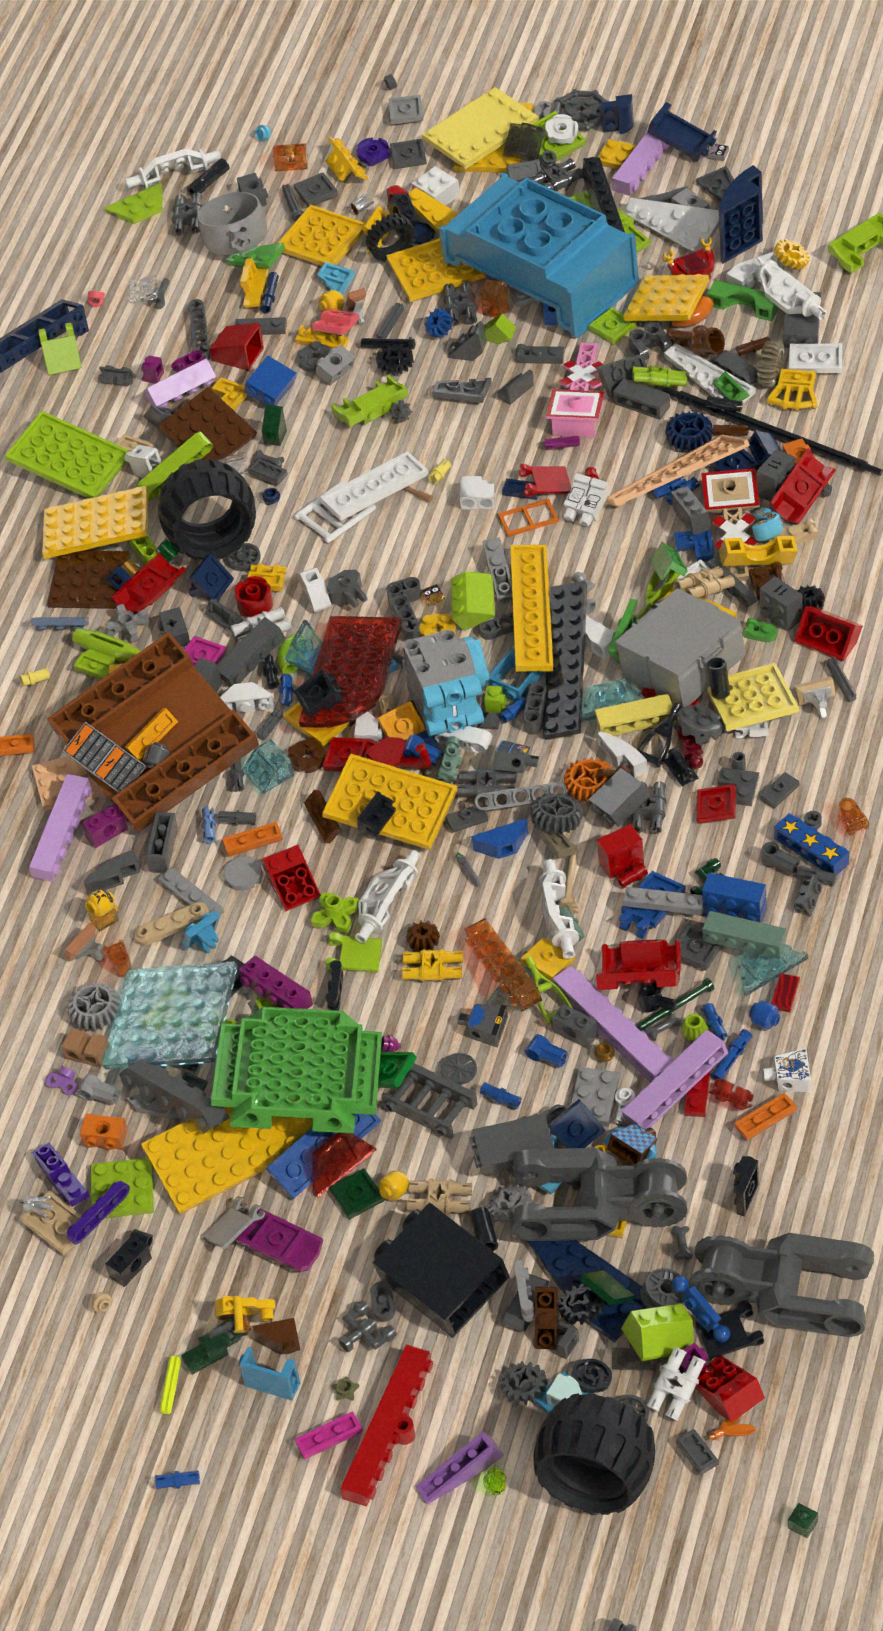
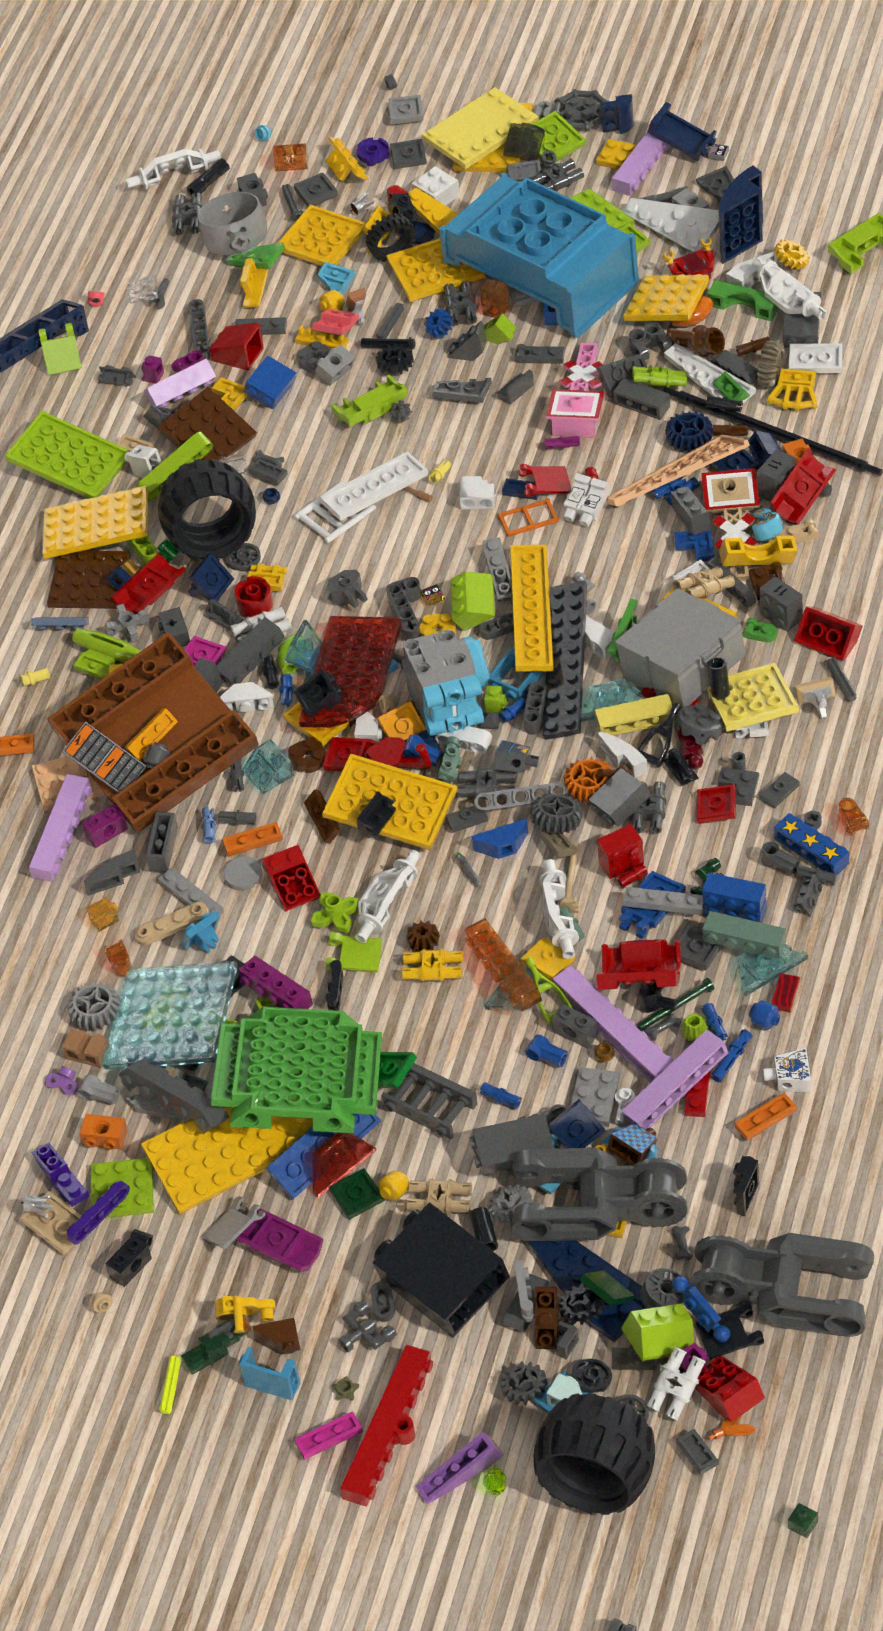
(84, 945): piece -> none
(99, 902): yellow head -> none
(139, 205): lime wing -> none
(177, 1479): blue pin -> none
(268, 296): dark blue pin -> none
(269, 724): dark grey axle -> none
(273, 425): dark green slope -> none
(314, 589): white slope -> none
(389, 1044): magenta plate -> none
(459, 1068): dark grey wheel -> none
(485, 1023): dark grey torso -> none
(553, 131): white plate -> none
(600, 191): black brick -> none
(611, 326): lime tile -> none
(653, 596): lime piece -> none
(666, 559): bright green panel -> none
(738, 1098): clear red hinge -> none
(812, 596): black gear -> none

